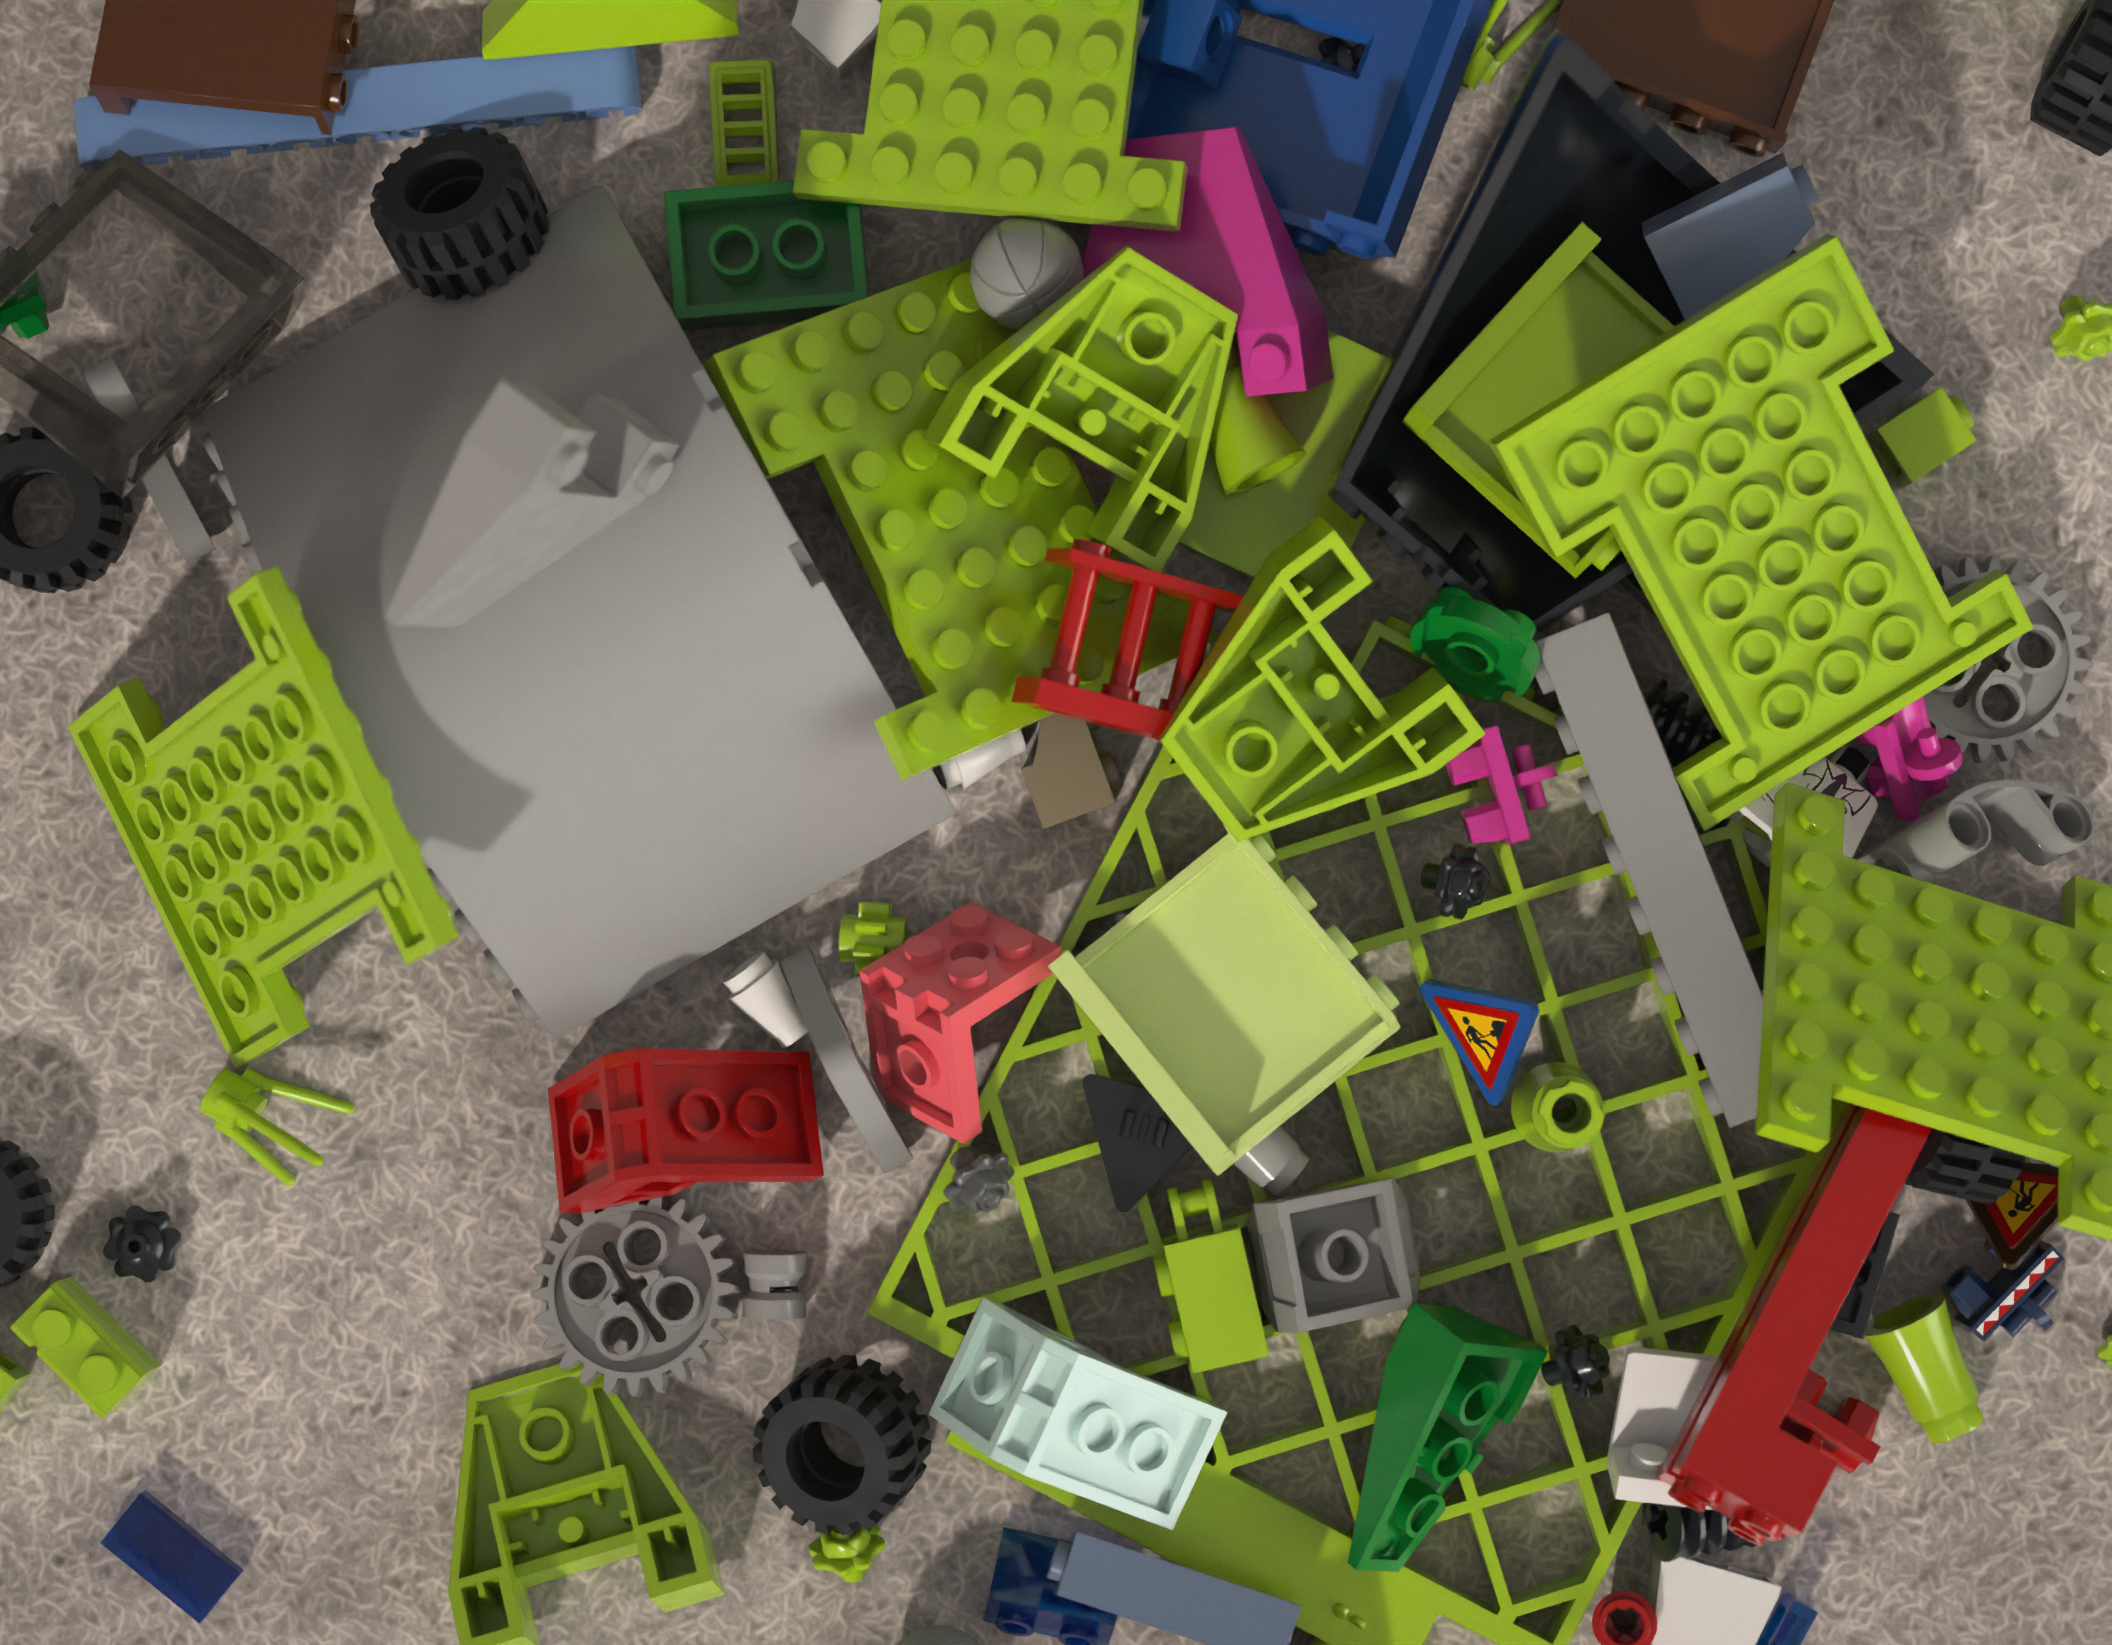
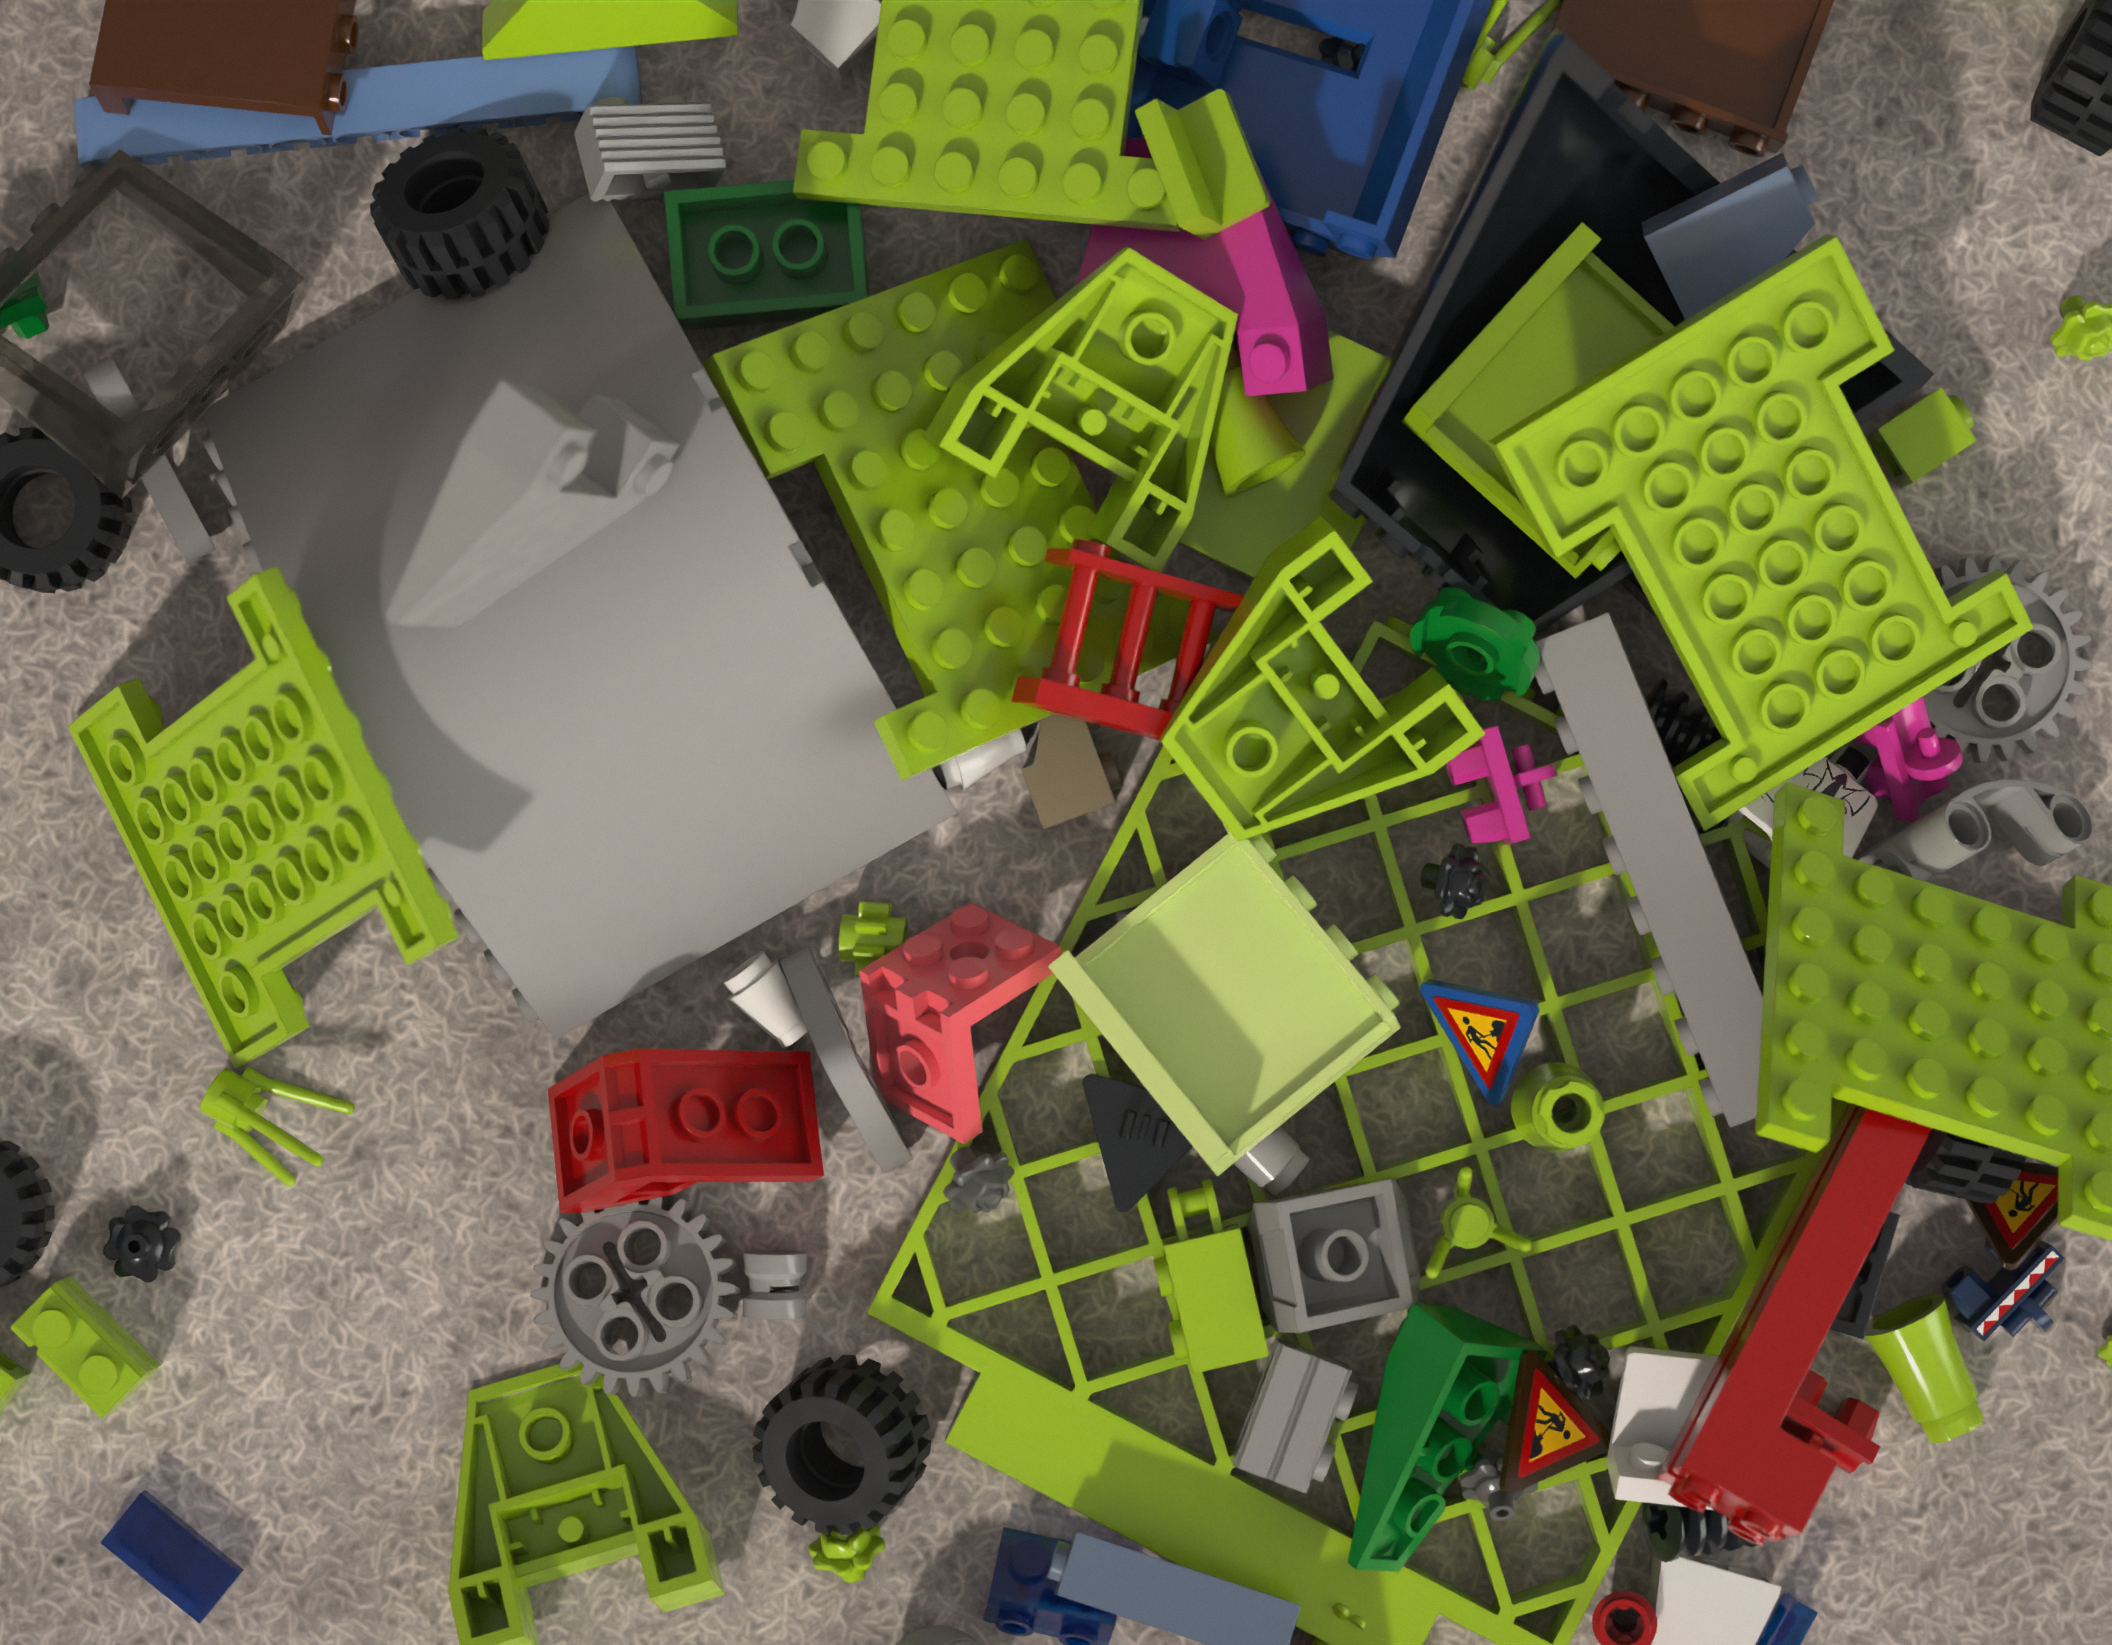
(648, 148): none -> light grey brick
(744, 73): lime slope -> none
(1023, 269): light grey piece -> none
(1075, 1416): light aqua bracket -> none
(1204, 162): none -> lime panel
(1293, 1416): none -> light grey brick
(1468, 1225): none -> lime plant
(1483, 1486): none -> dark grey plant
(1546, 1427): none -> piece

